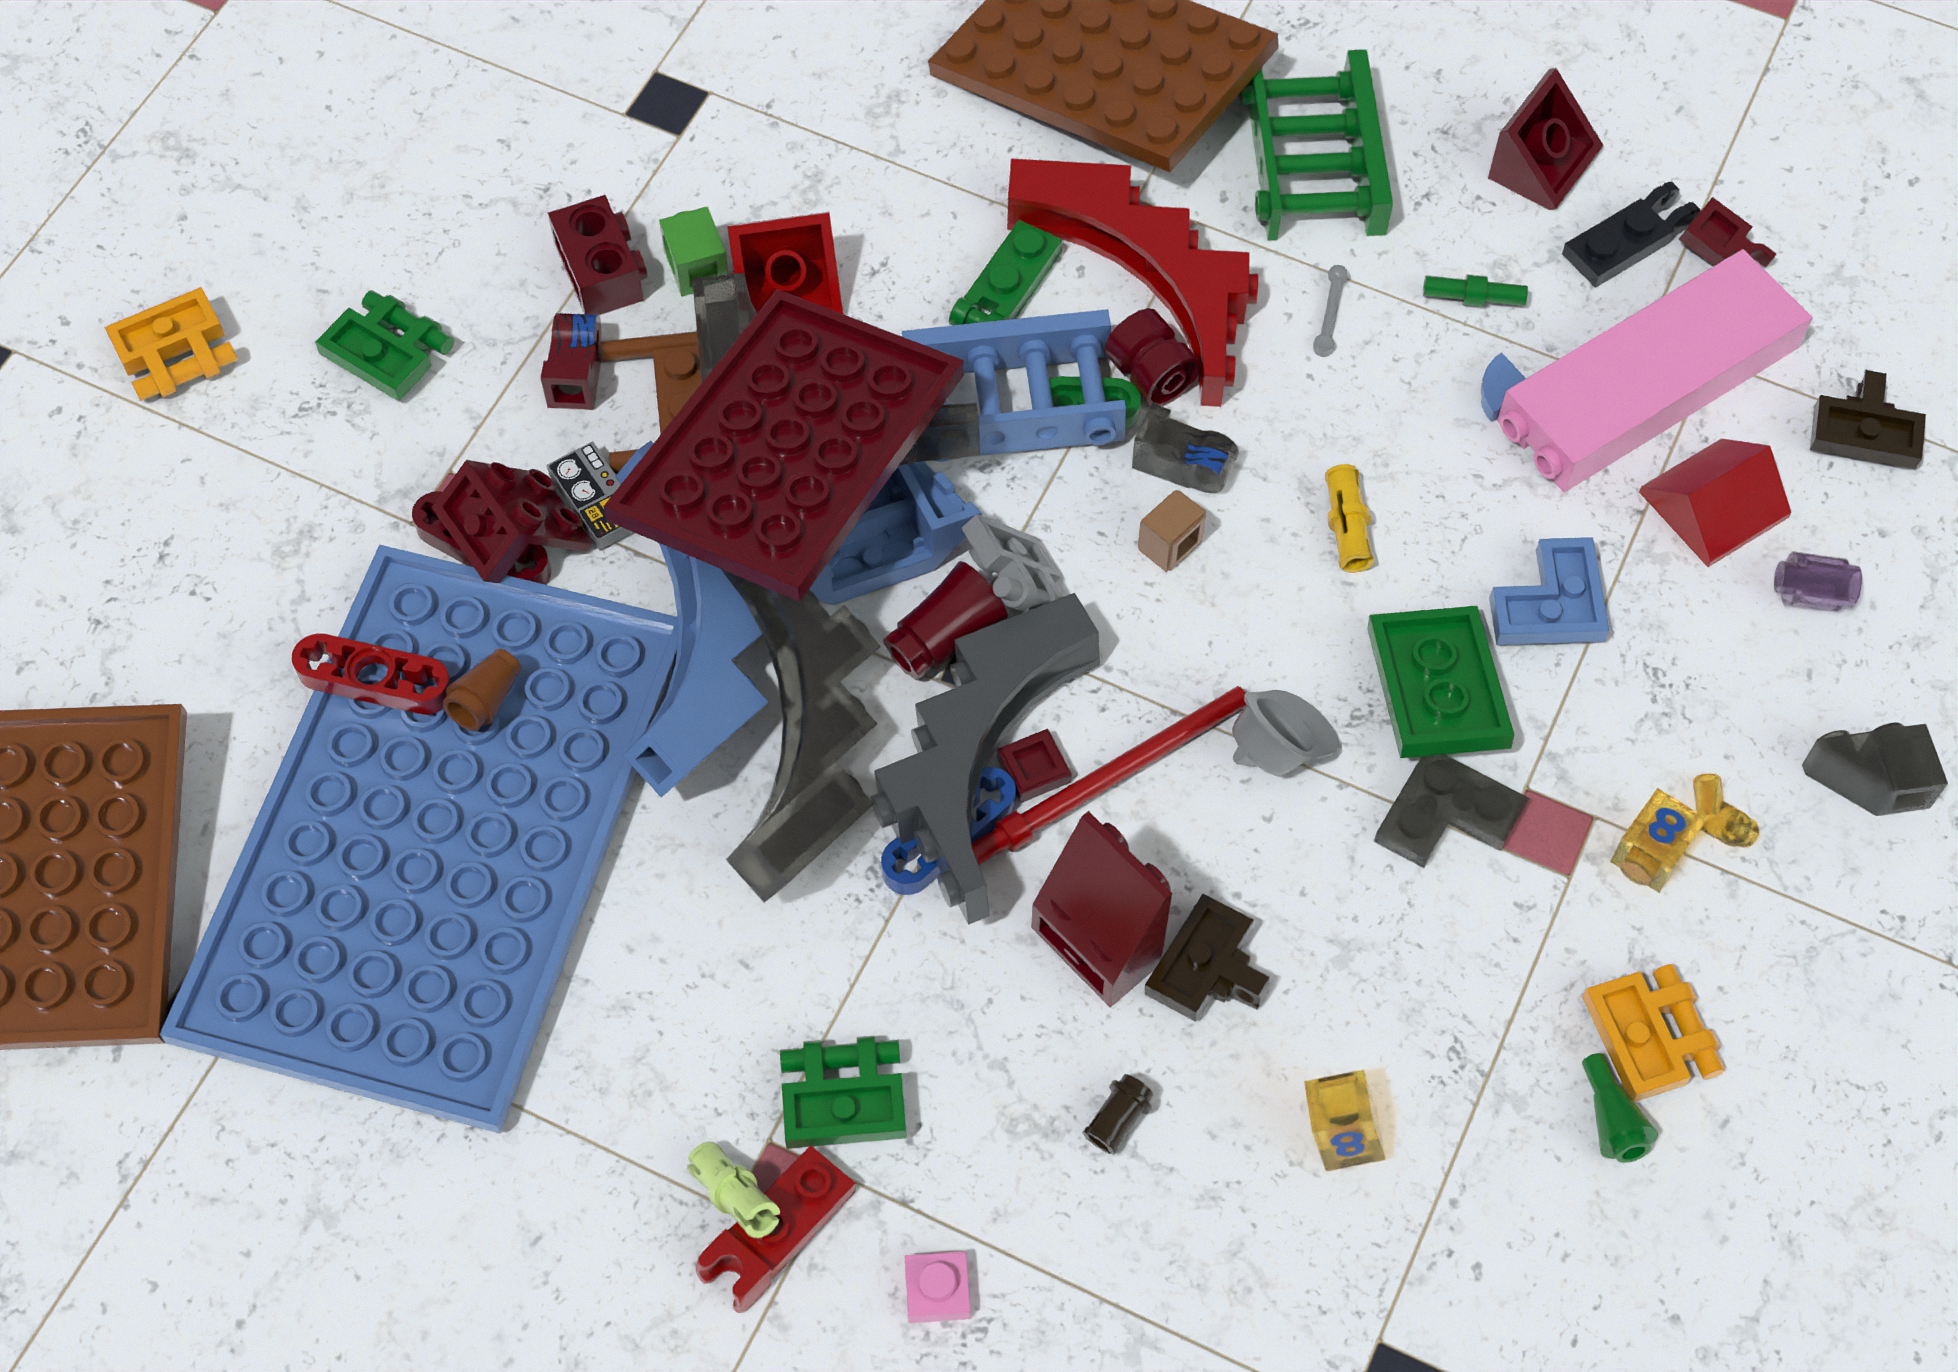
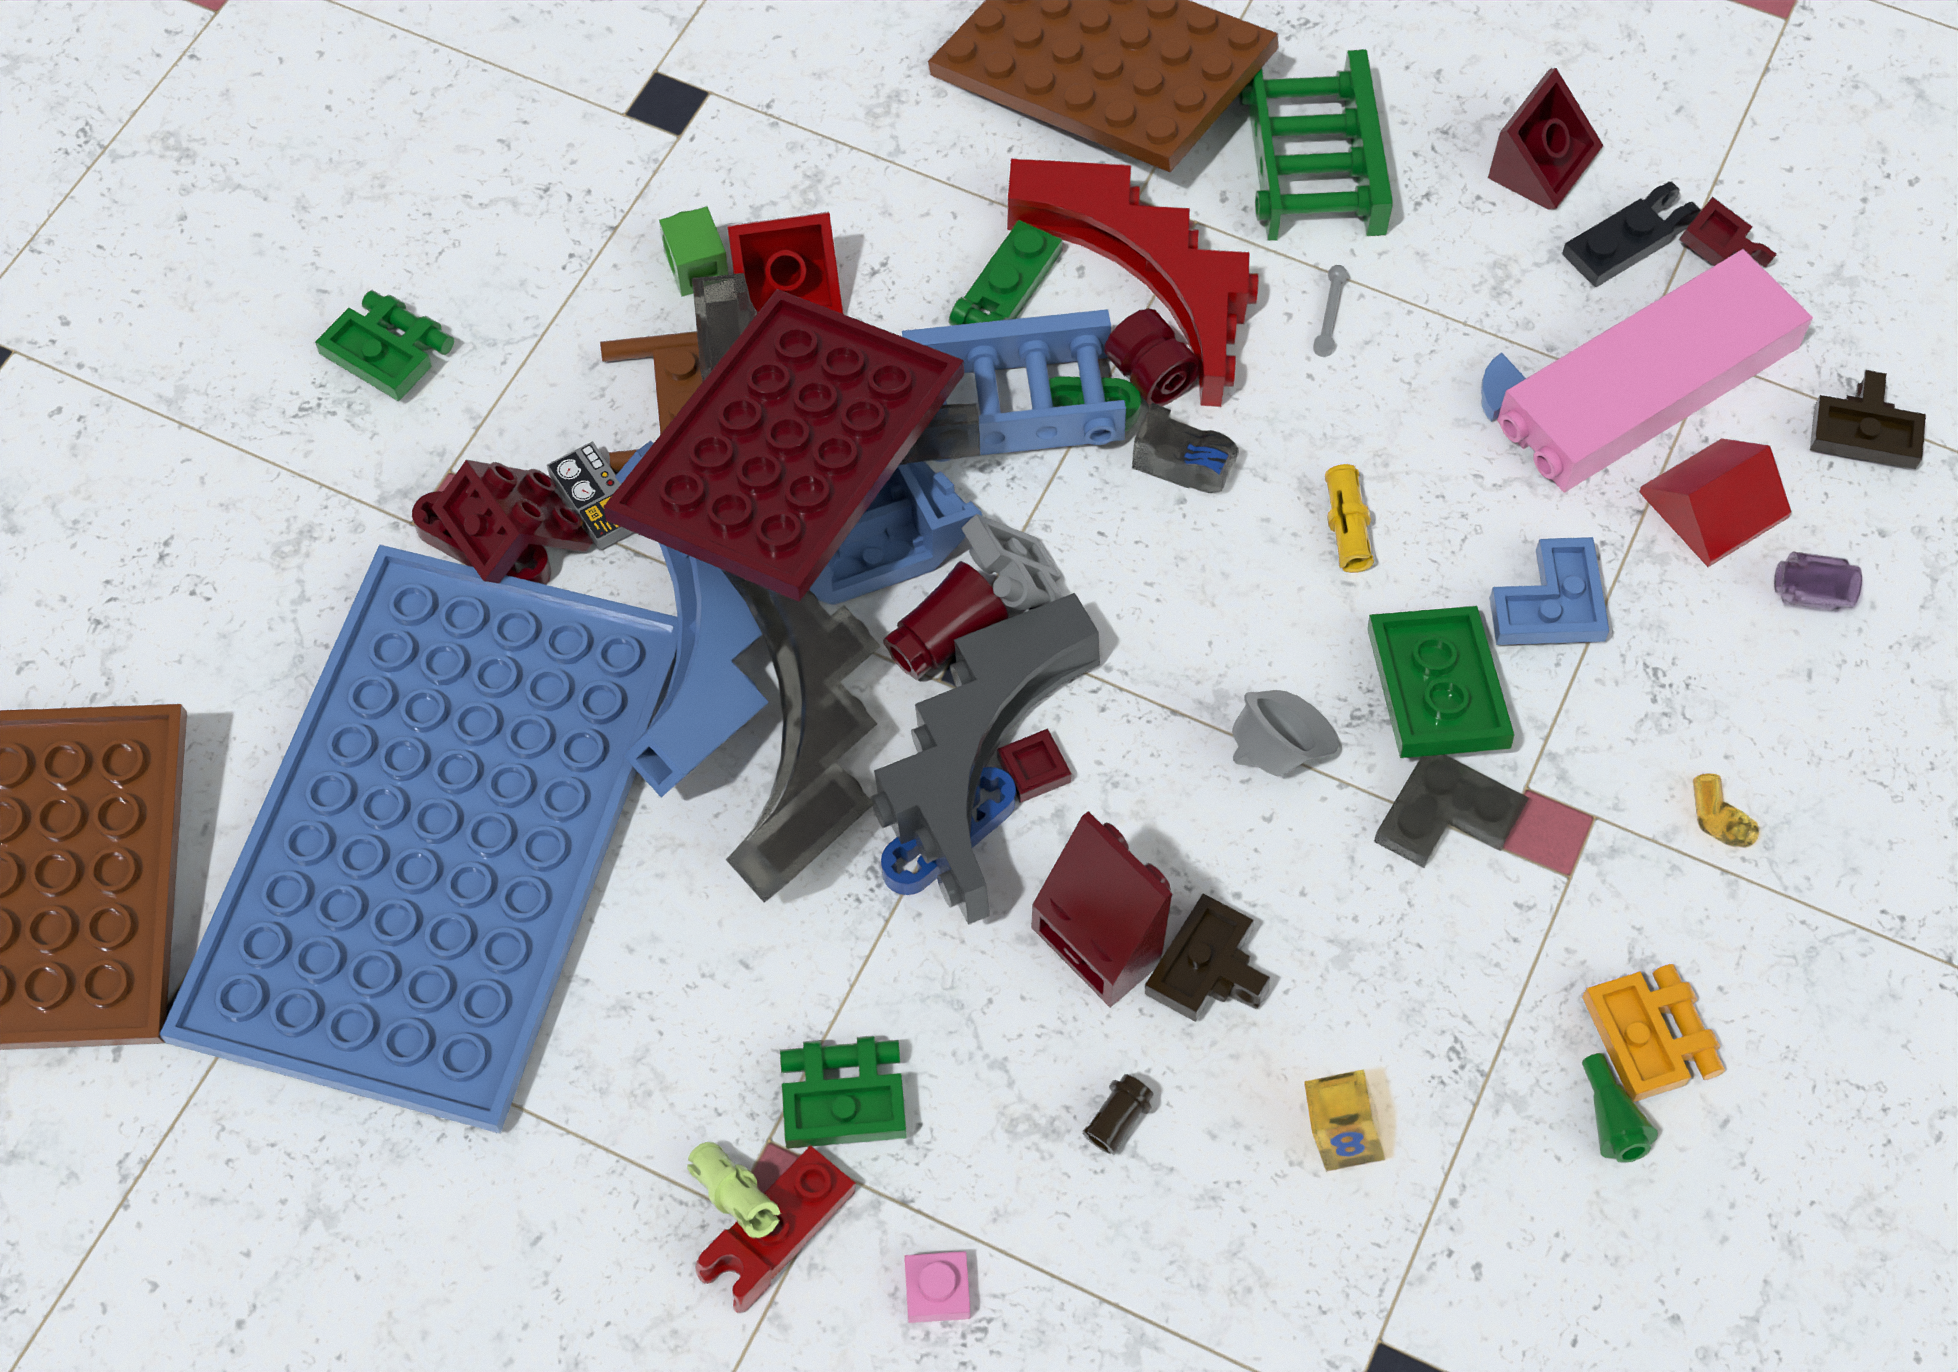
(166, 332): light orange plate -> none
(354, 657): red beam -> none
(481, 691): dark orange cone -> none
(573, 361): dark red leg -> none
(597, 255): dark red brick -> none
(1017, 828): red bar -> none
(1171, 530): medium nougat slope -> none
(1475, 290): green bar -> none
(1657, 841): clear yellow brick -> none
(1879, 769): clear smoke slope -> none

